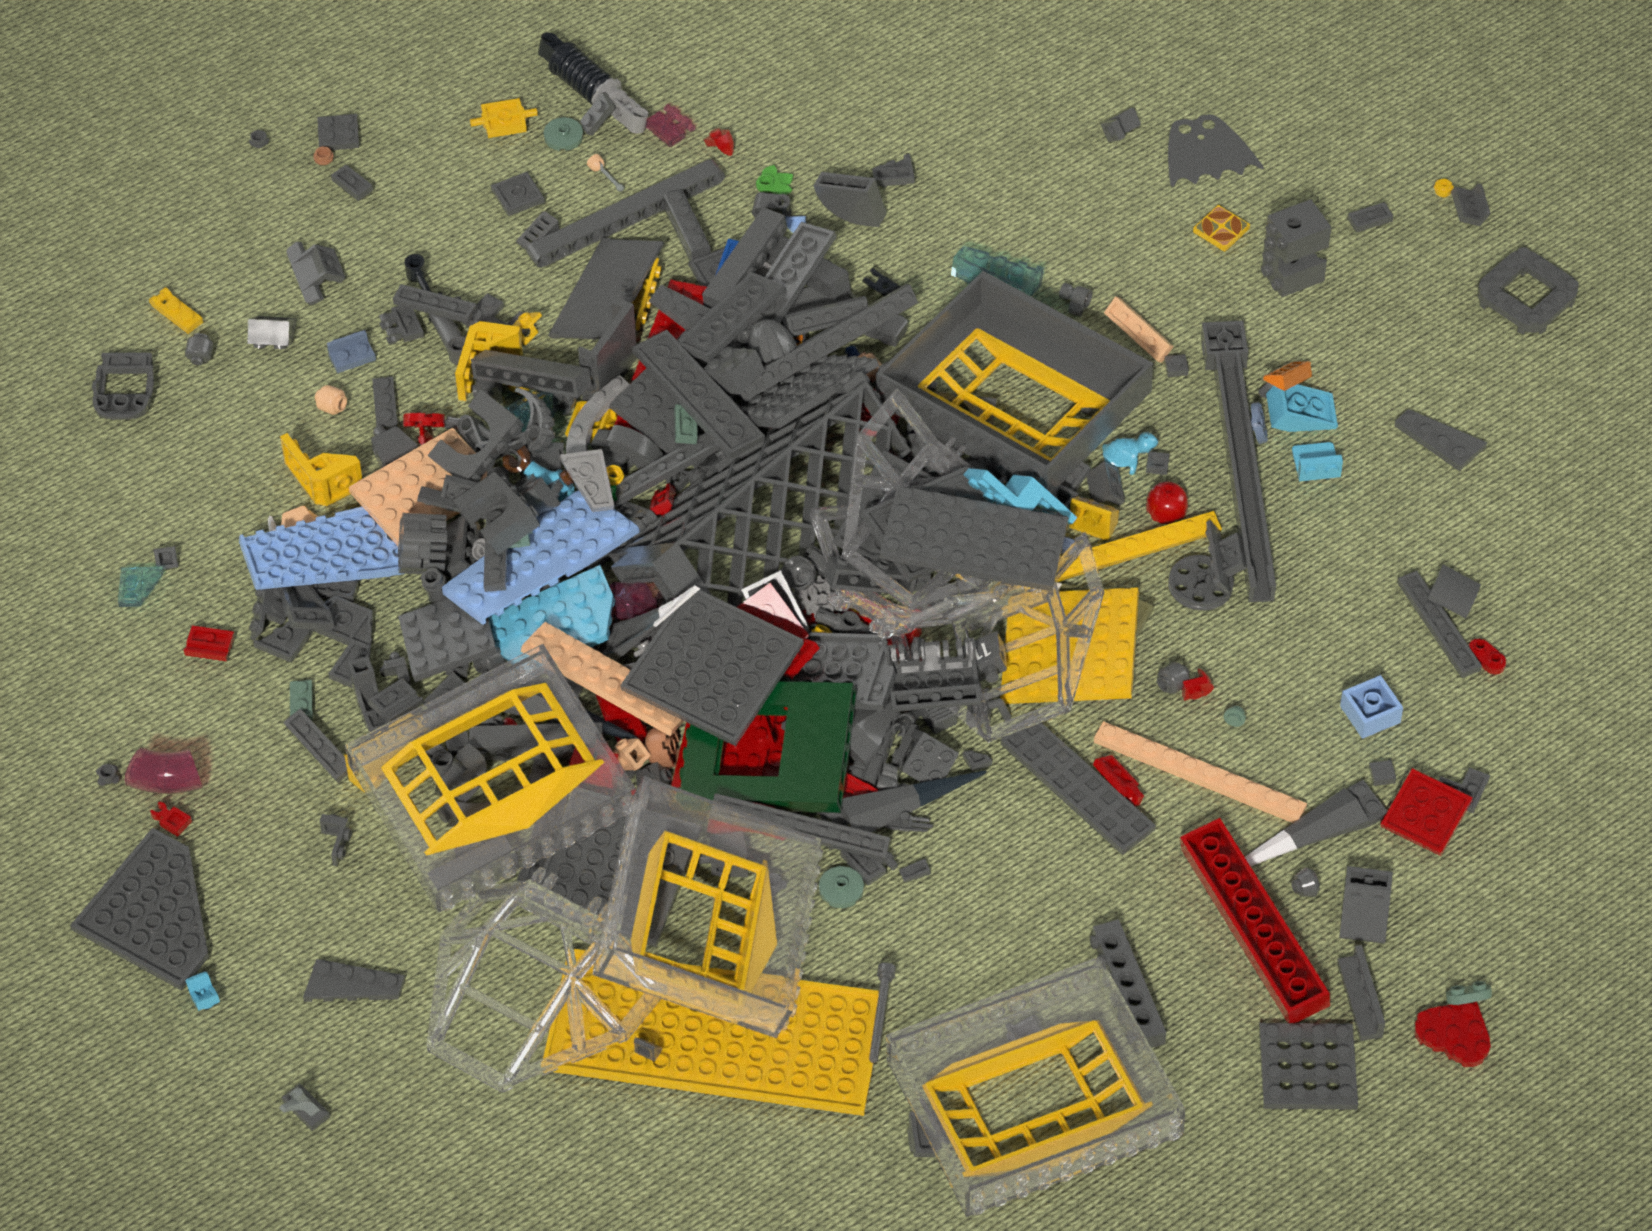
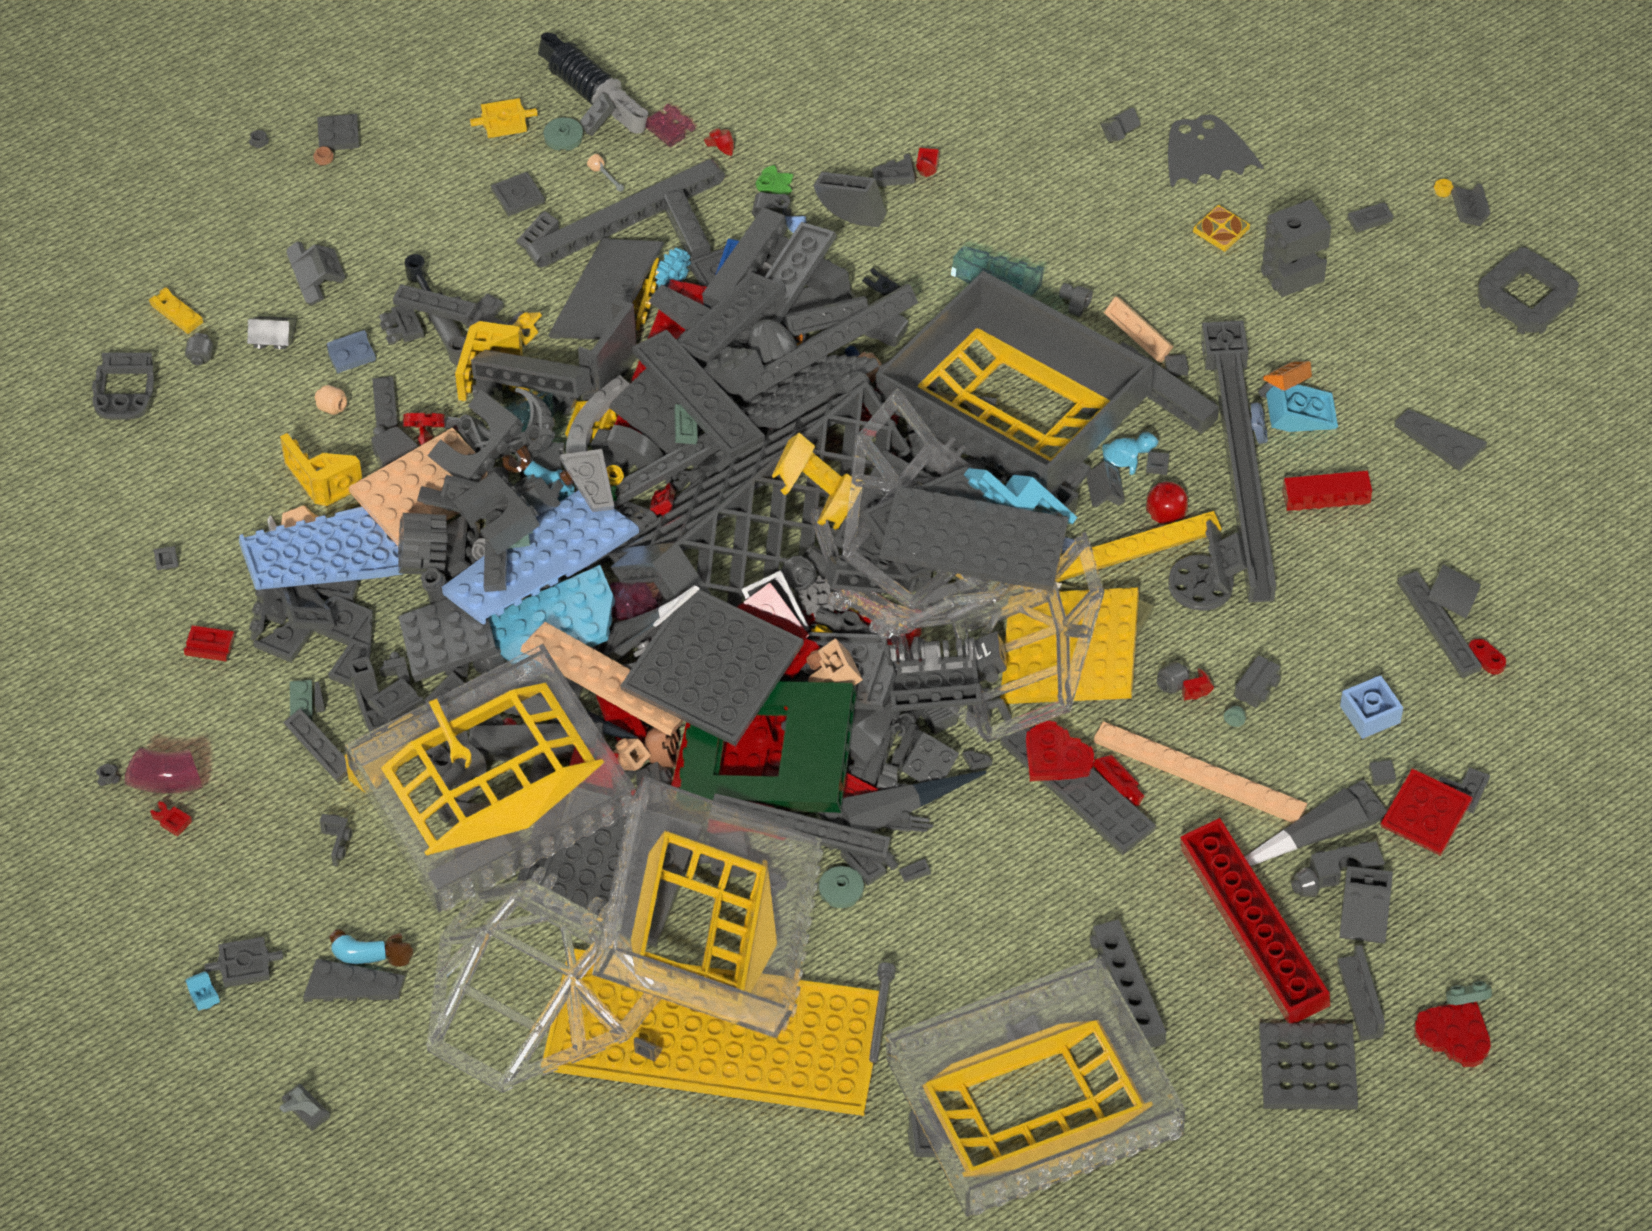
(137, 584): clear light blue wing -> none
(150, 911): dark grey plate -> none
(244, 962): none -> dark grey plate
(319, 705): none -> dark grey piece
(352, 182): dark grey plate -> none
(356, 952): none -> piece
(456, 747): none -> yellow piece
(673, 267): none -> medium azure gear
(799, 458): none -> yellow wedge
(813, 660): none -> nougat plate
(836, 665): none -> light nougat brick
(927, 161): none -> red plate
(1056, 754): none -> red plate
(1094, 517): yellow slope -> none
(1180, 399): none -> dark grey brick
(1257, 681): none -> dark grey brick
(1317, 461): medium azure bracket -> none
(1327, 490): none -> red brick
(1328, 863): none -> dark grey arch

